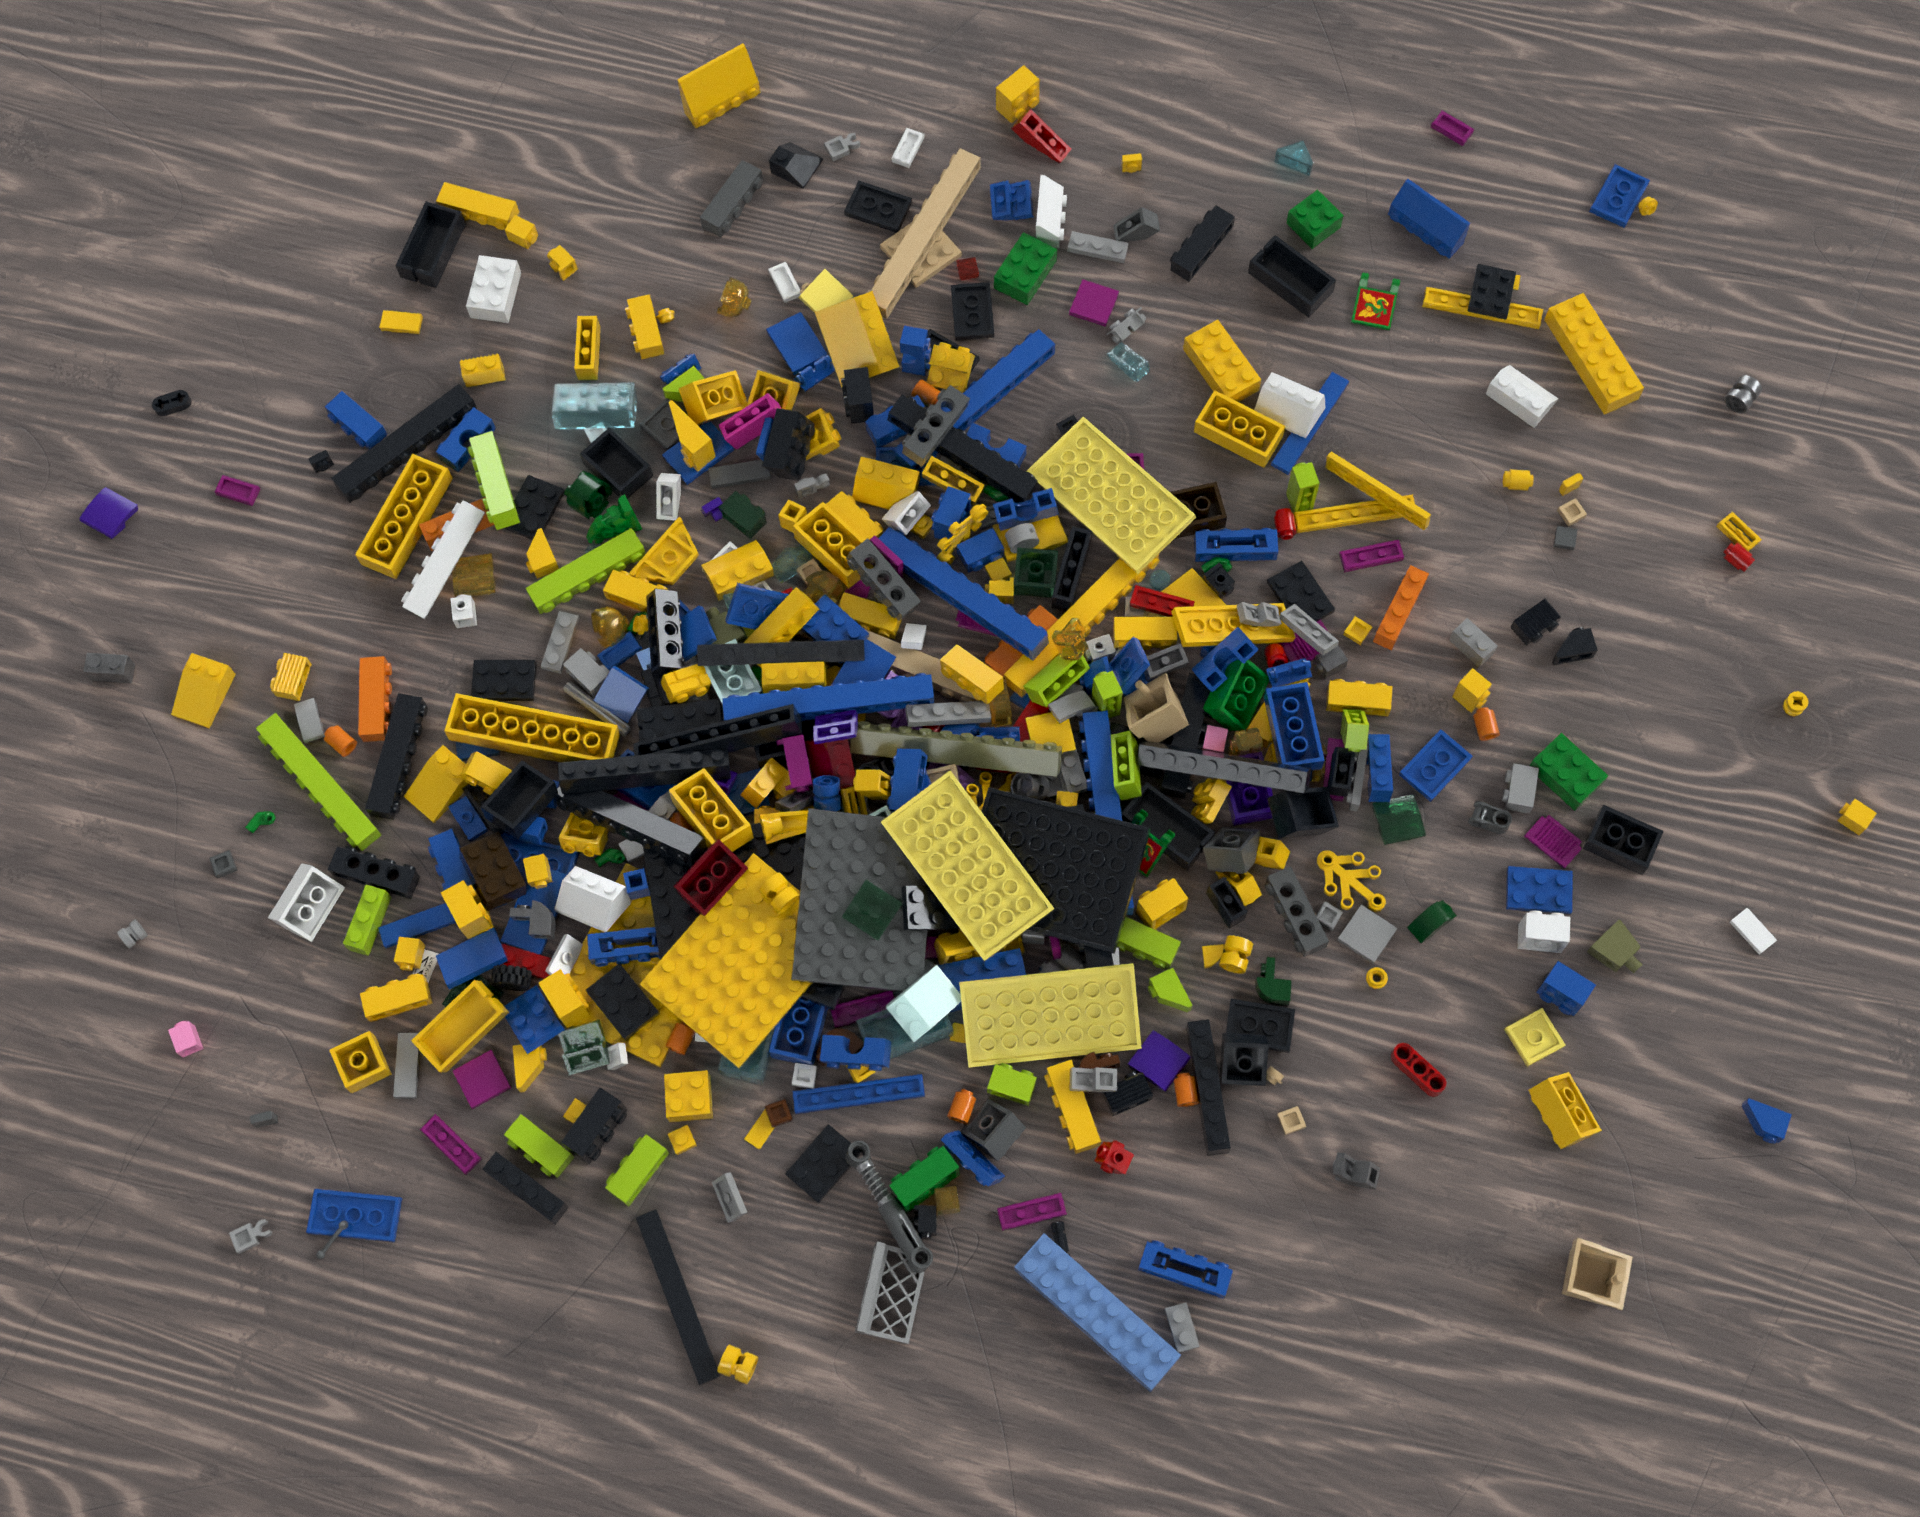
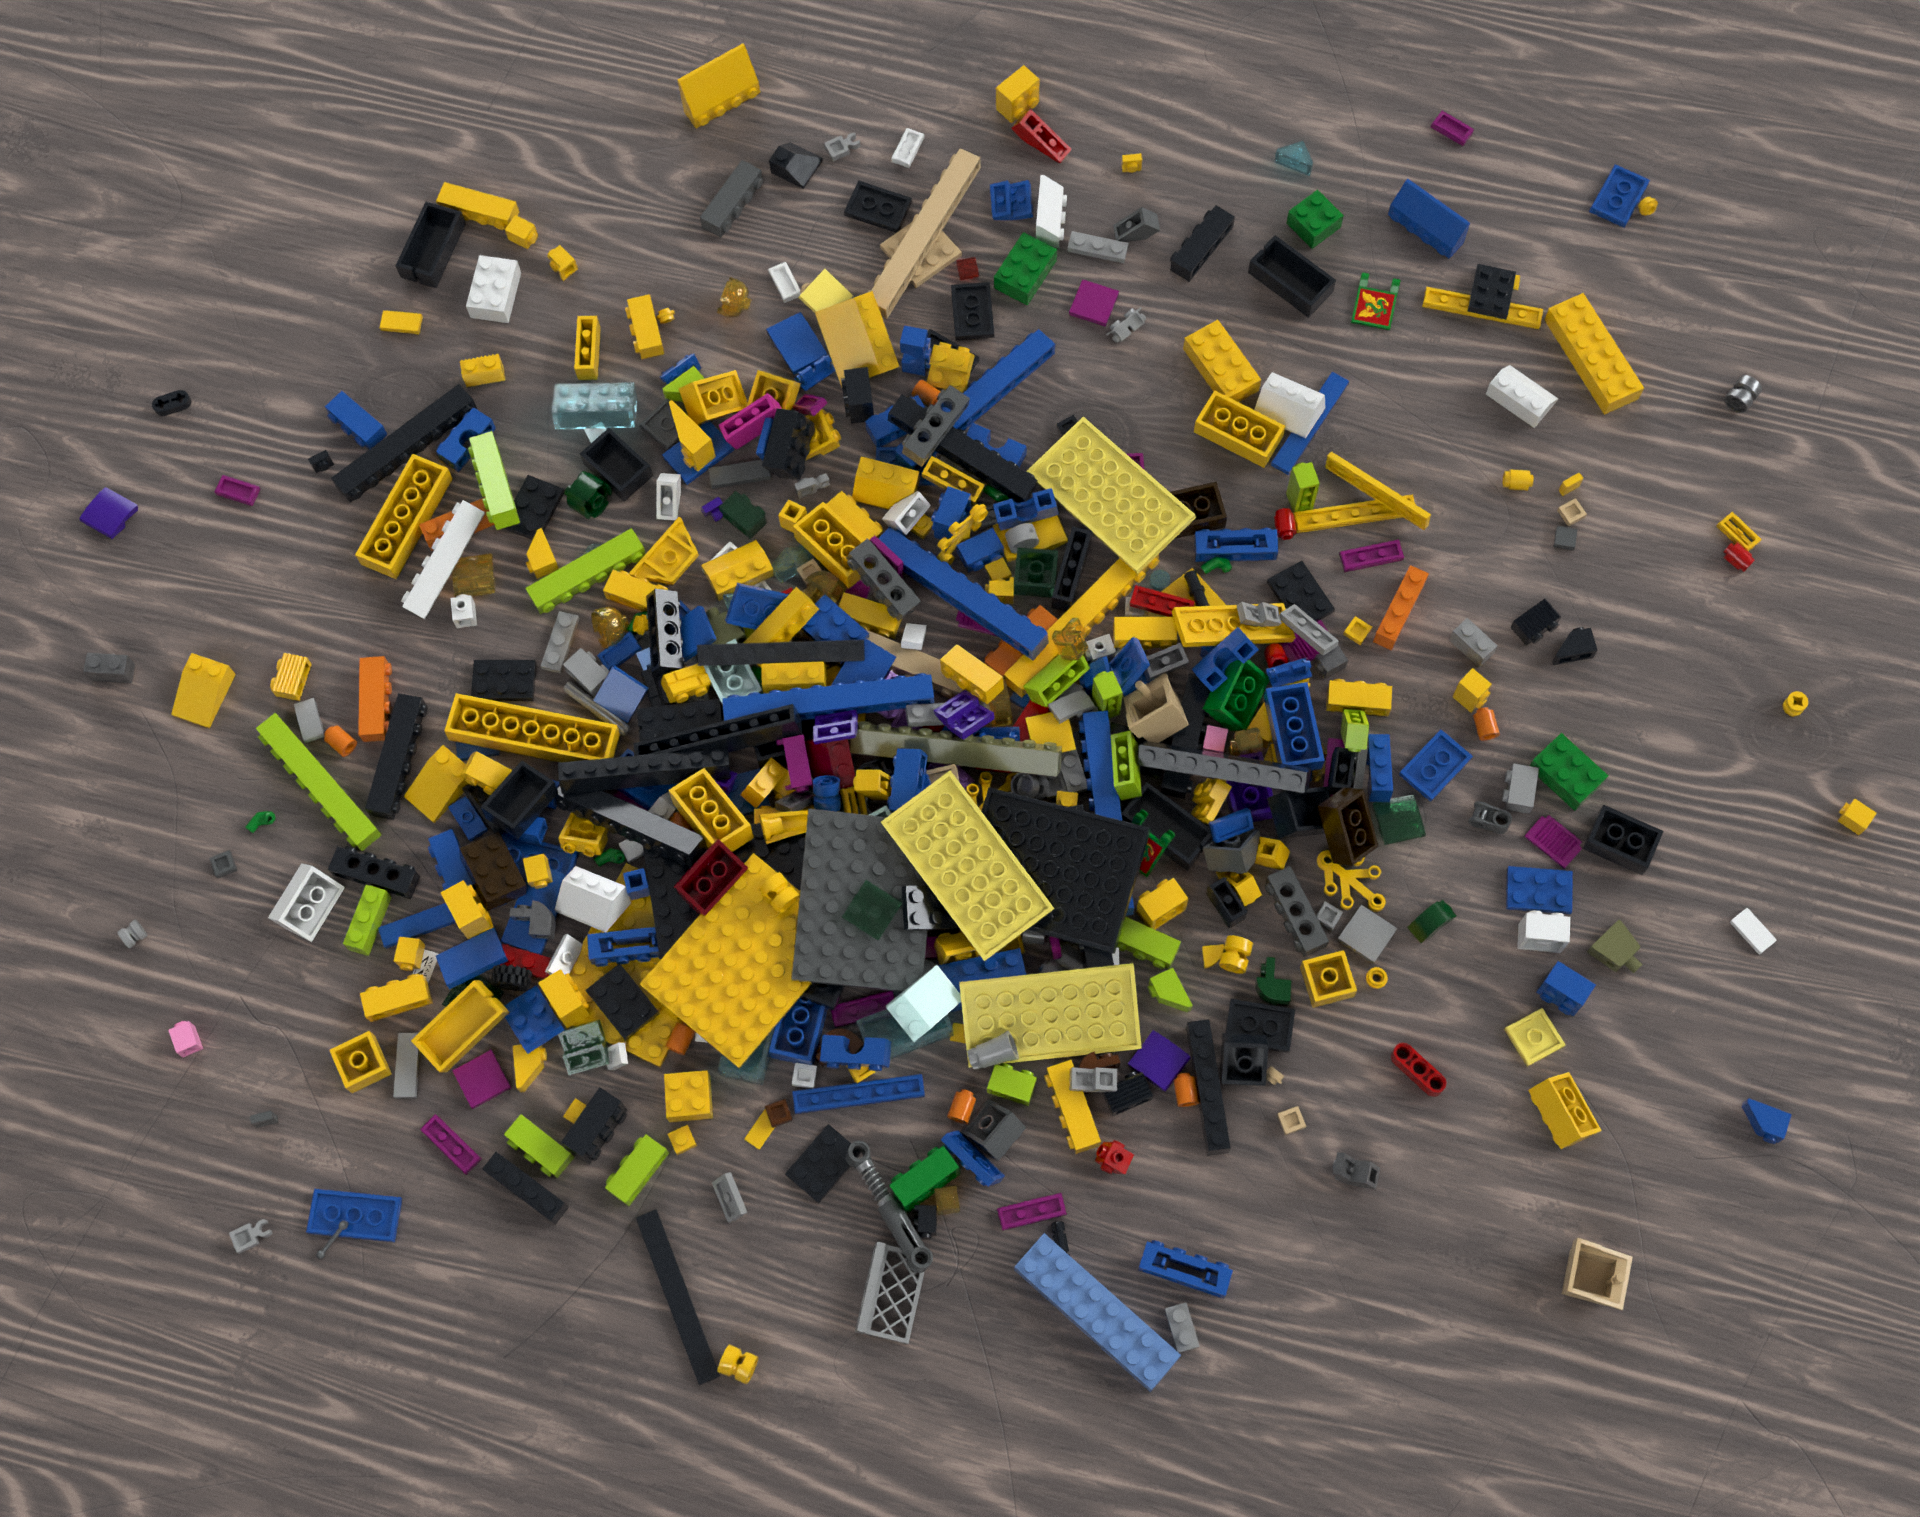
(613, 522): green piece -> none
(809, 404): none -> magenta tile
(964, 714): none -> dark purple slope
(993, 1051): none -> light grey plant
(1135, 371): clear light blue slope -> none
(1196, 589): none -> black pin
(1220, 588): black brick -> none
(1231, 825): none -> blue tile
(1328, 978): none -> yellow brick
(1348, 826): none -> dark brown brick

